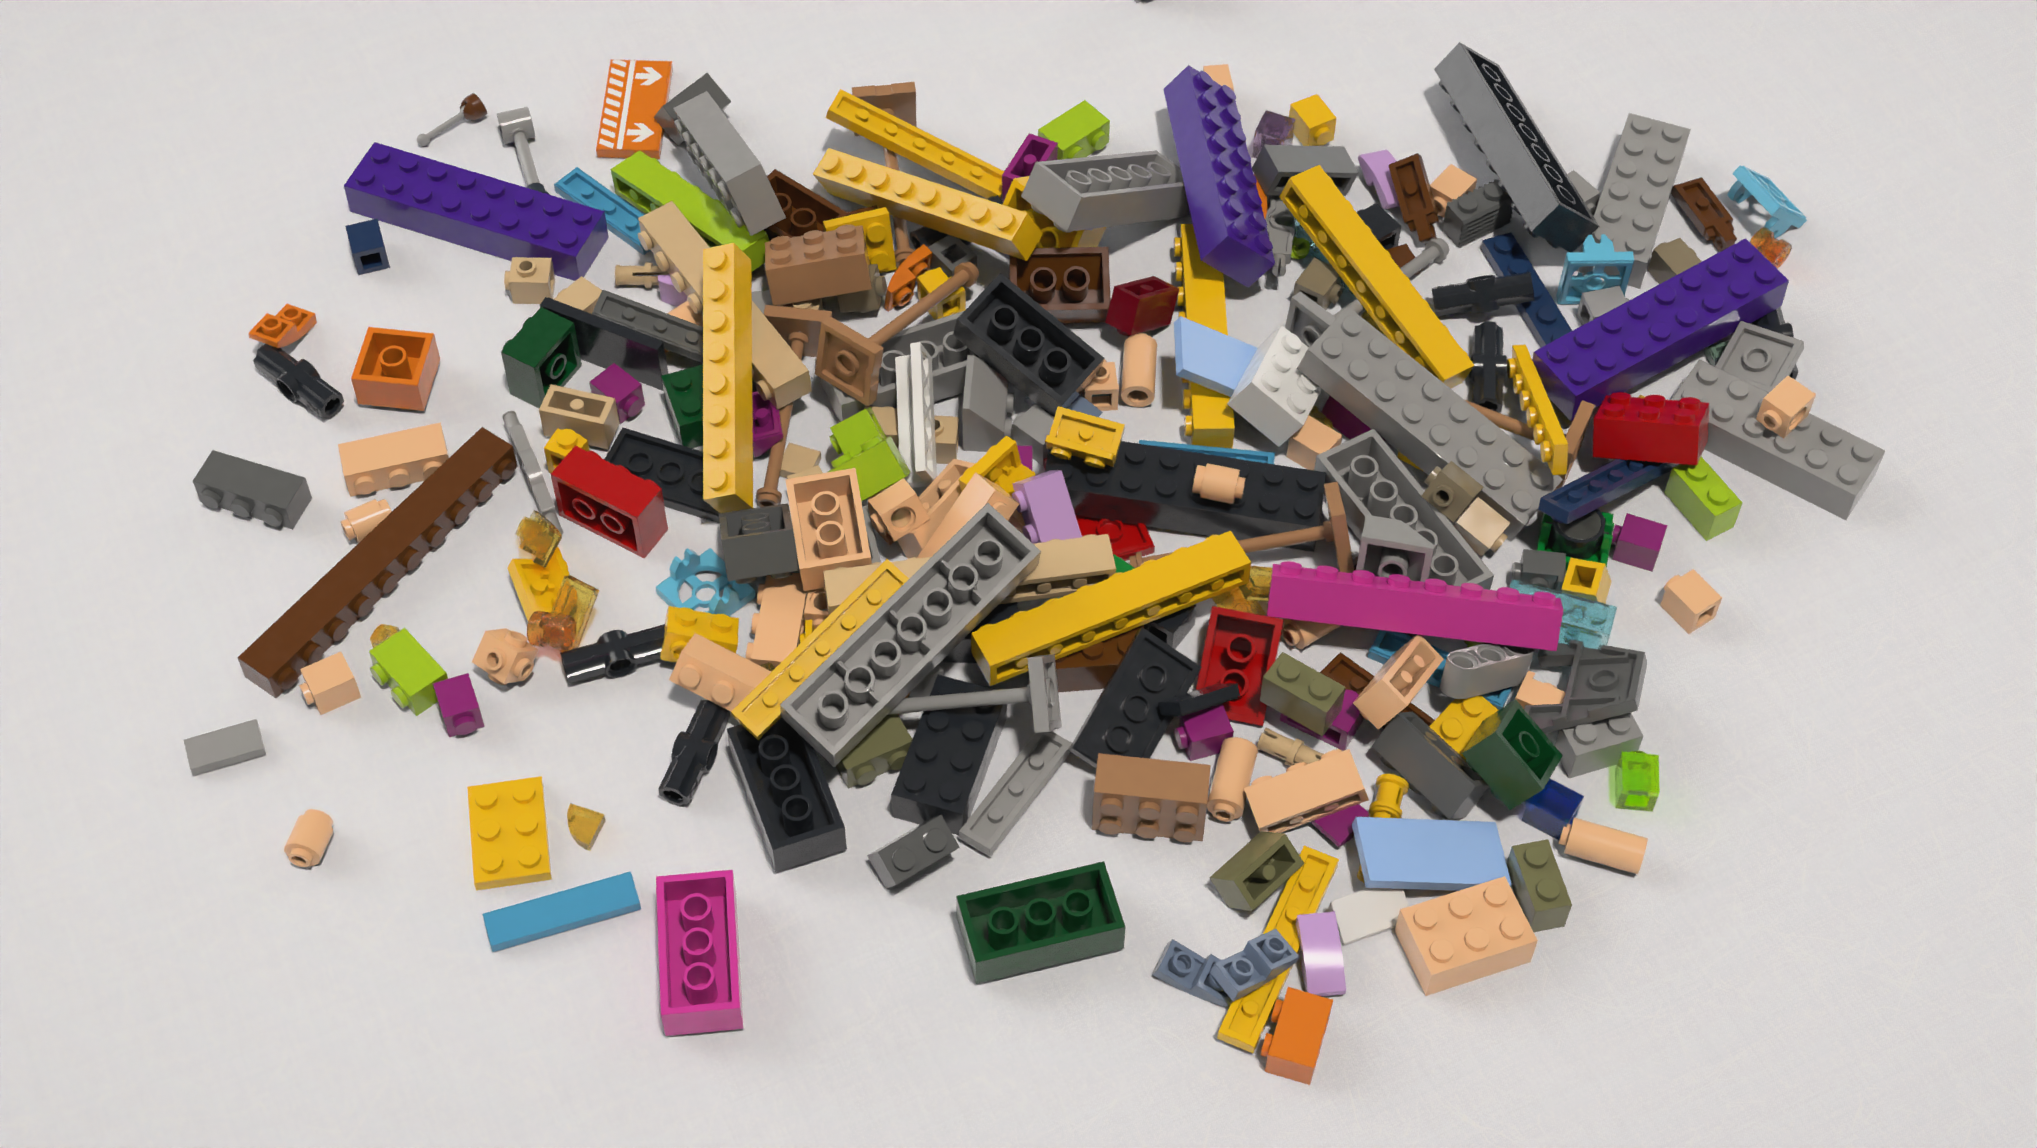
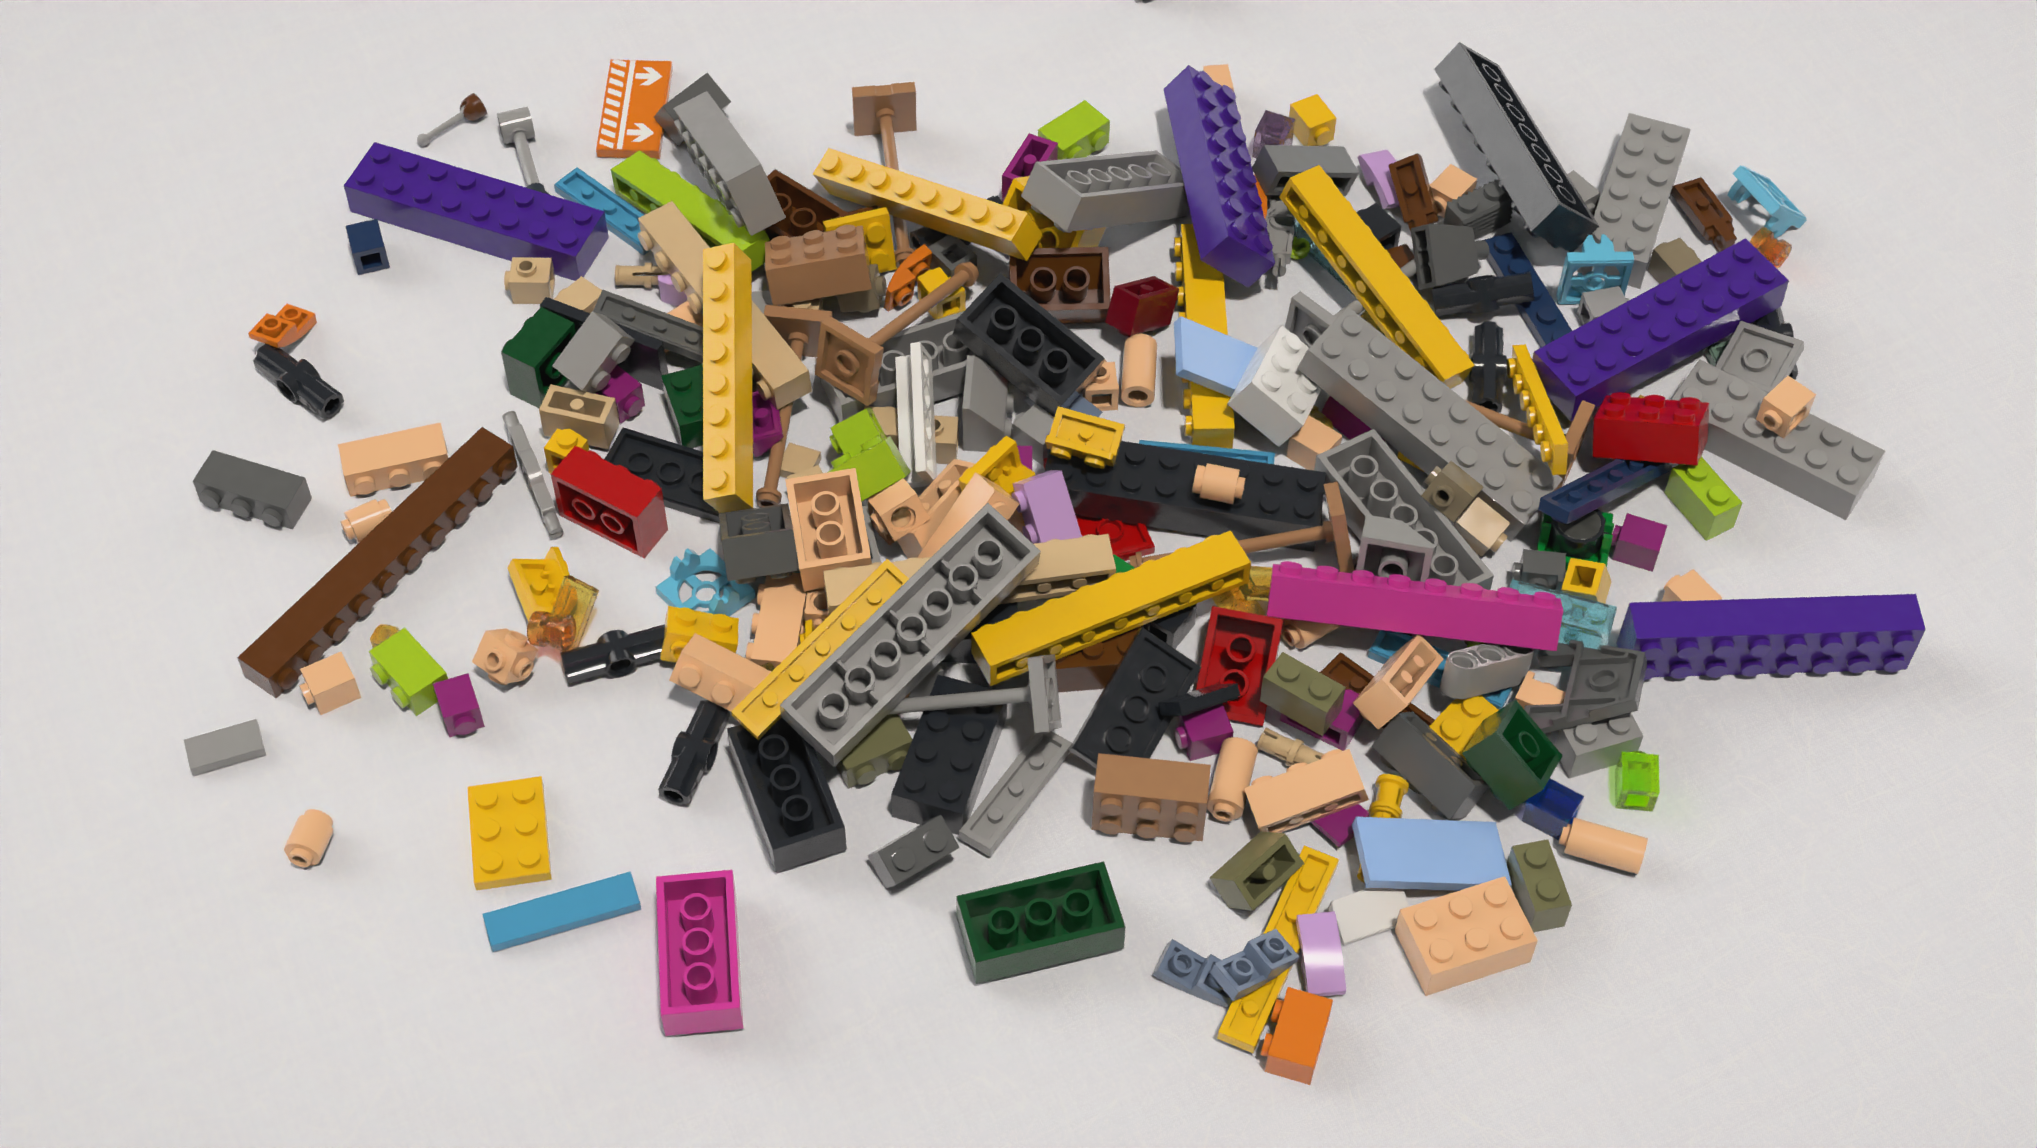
(396, 368): orange brick -> none
(538, 537): clear yellow slope -> none
(584, 825): clear yellow tile -> none
(594, 353): none -> light grey brick
(916, 145): yellow plate -> none
(1320, 283): dark tan brick -> none
(1446, 253): none -> dark grey torso
(1774, 635): none -> dark purple brick

